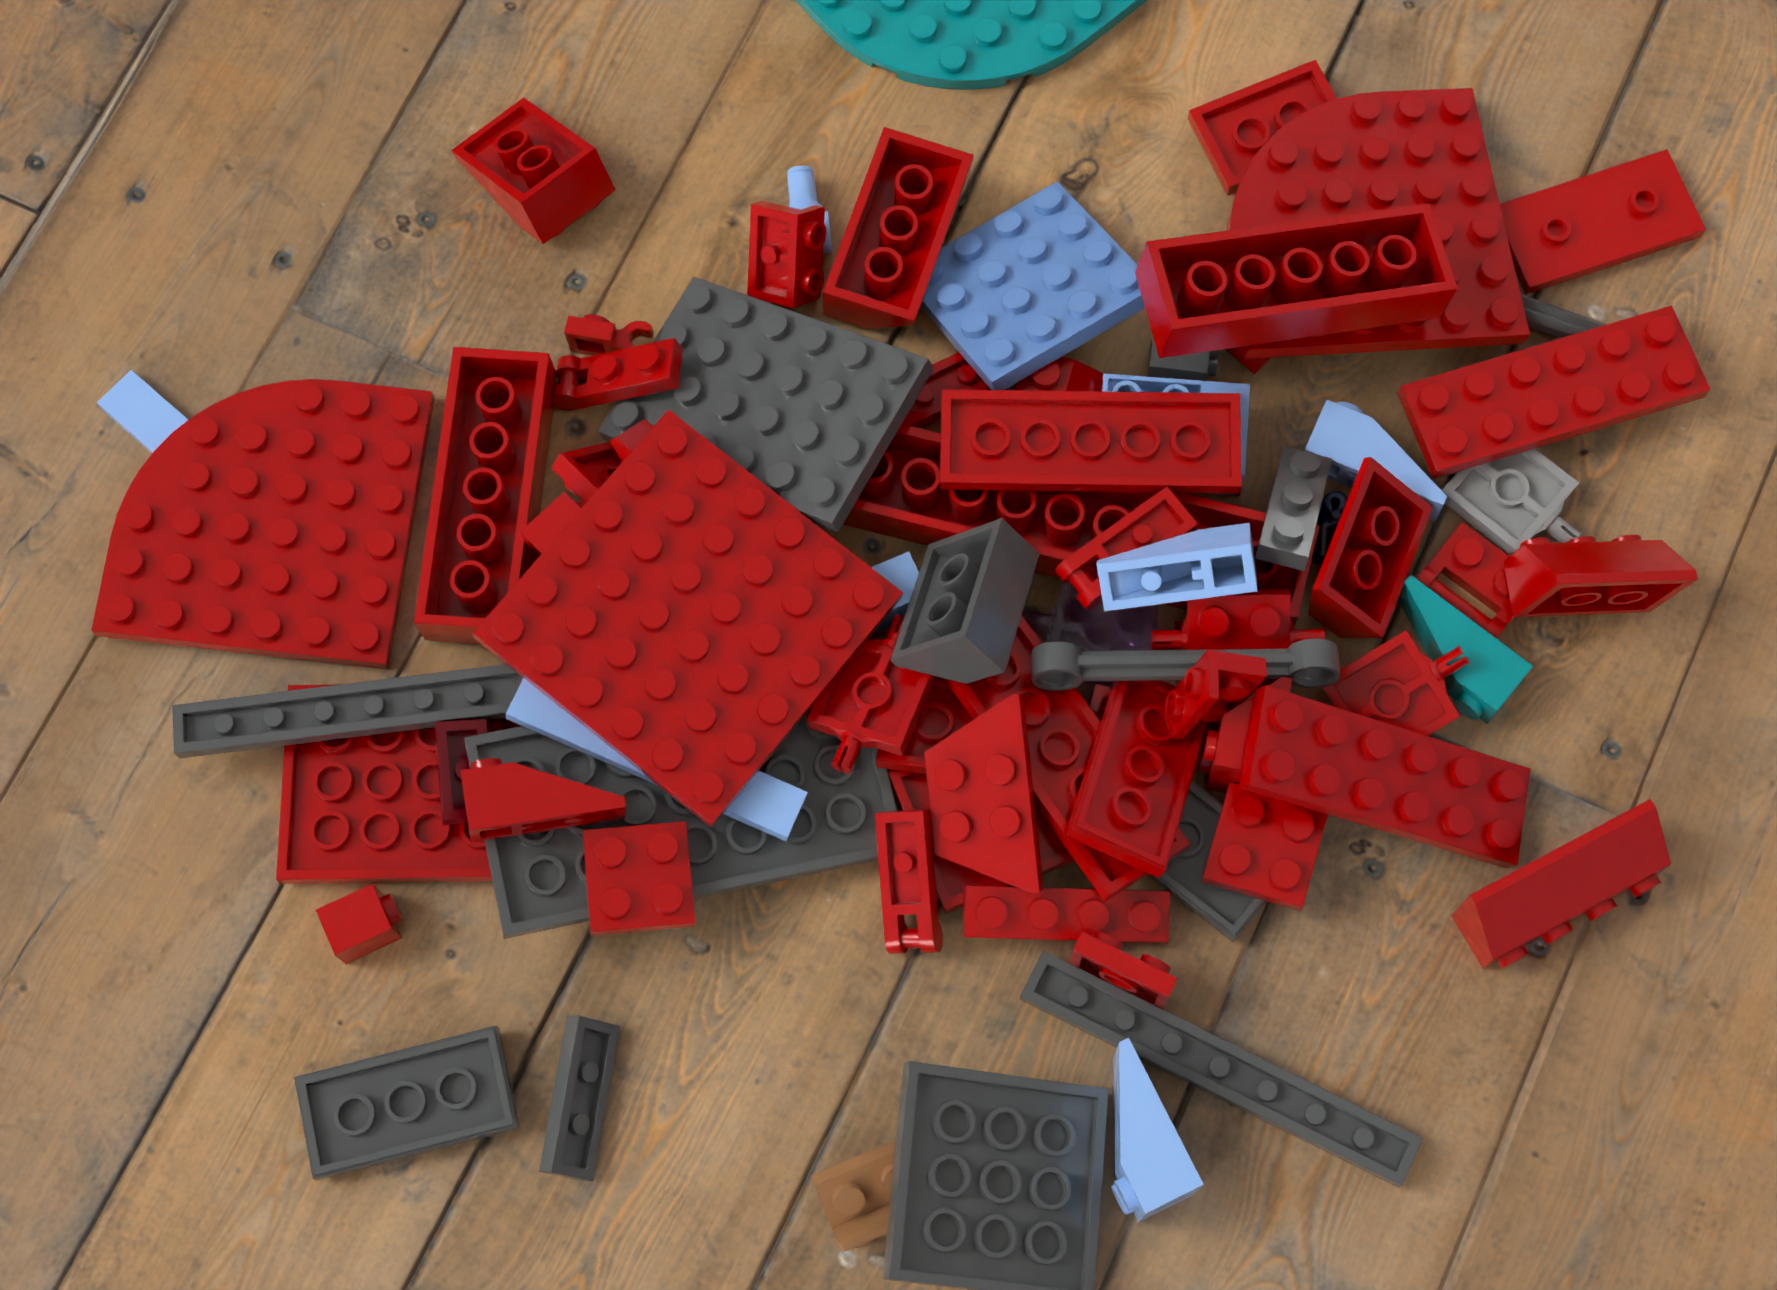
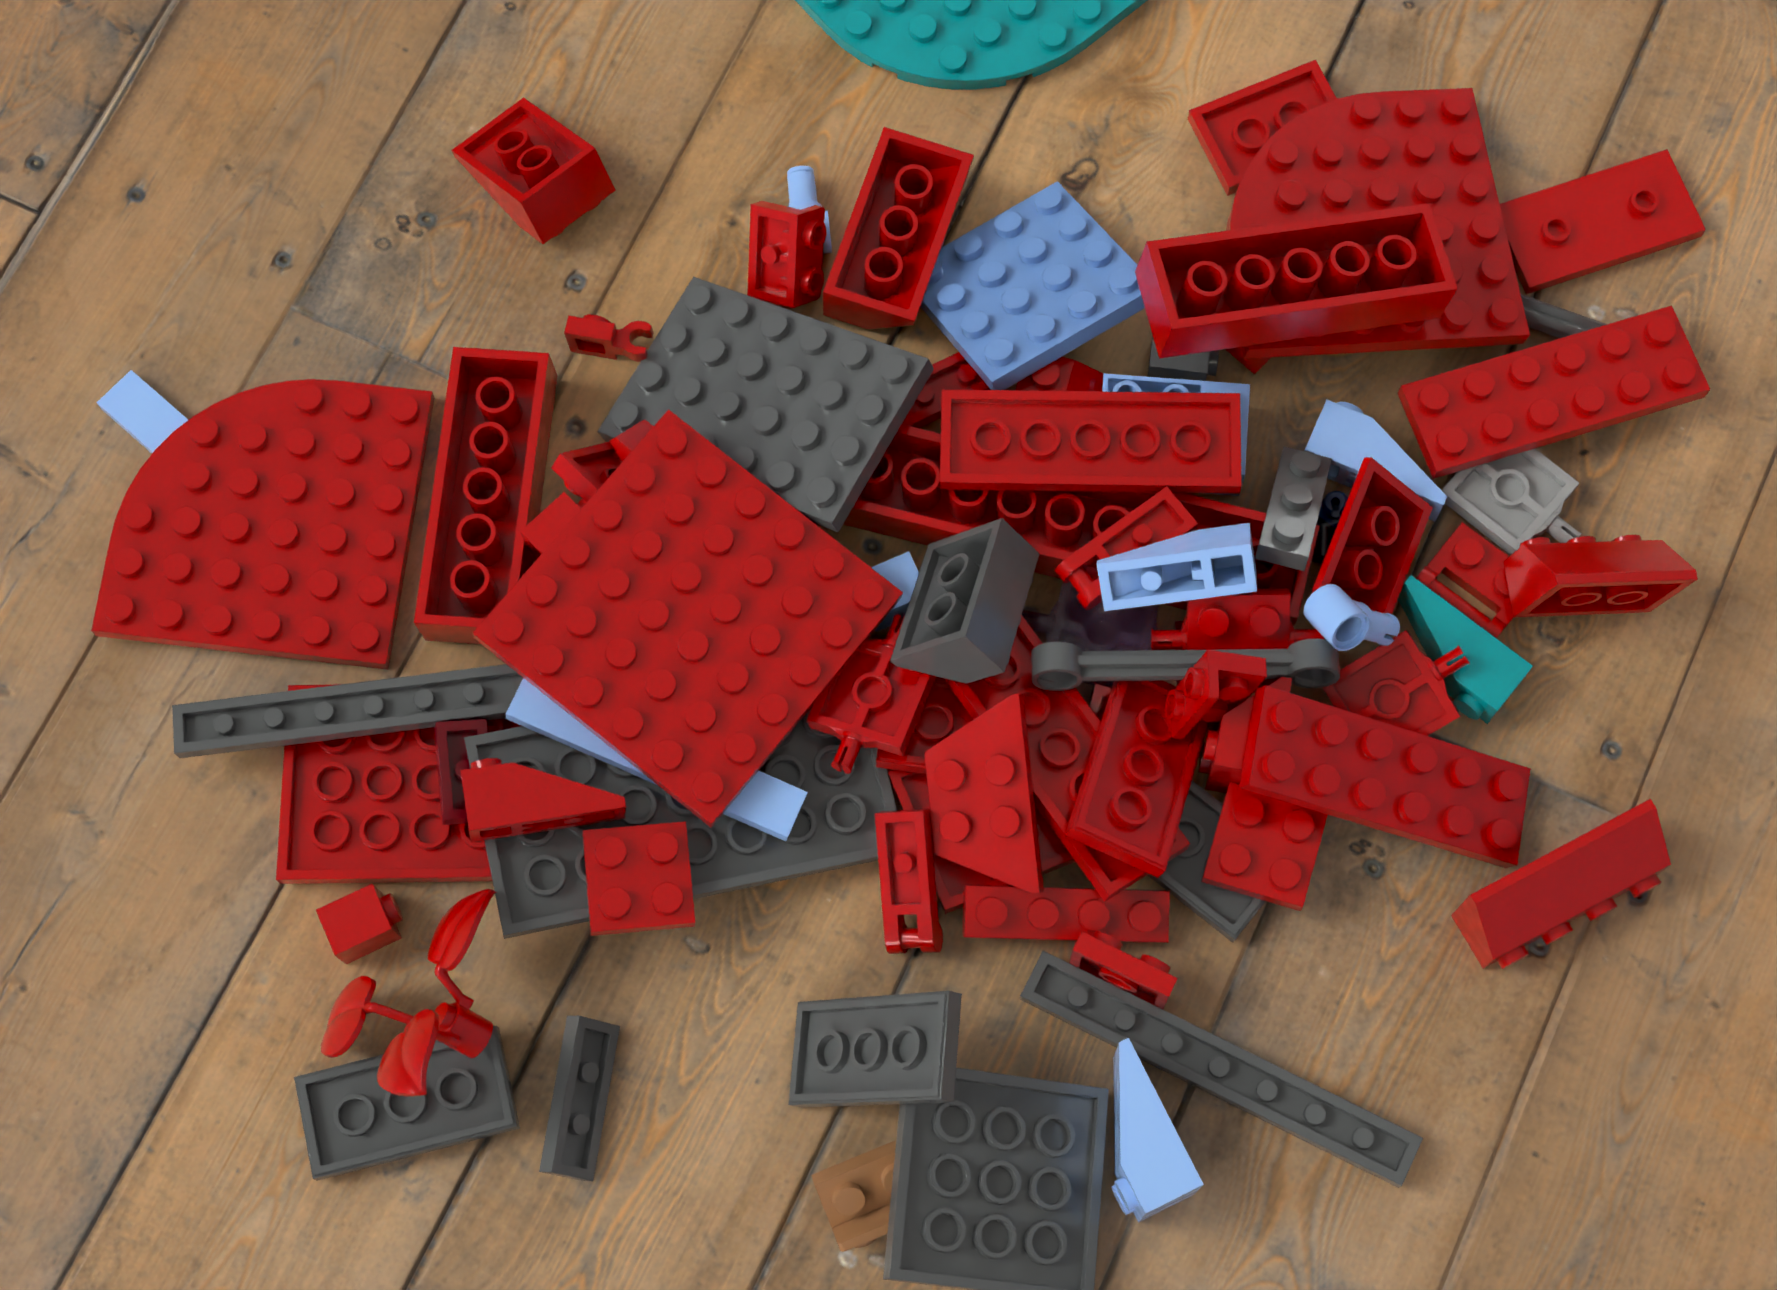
(453, 1024): none -> red plant
(617, 375): red plate -> none
(876, 1050): none -> dark grey plate
(1347, 621): none -> light blue pin

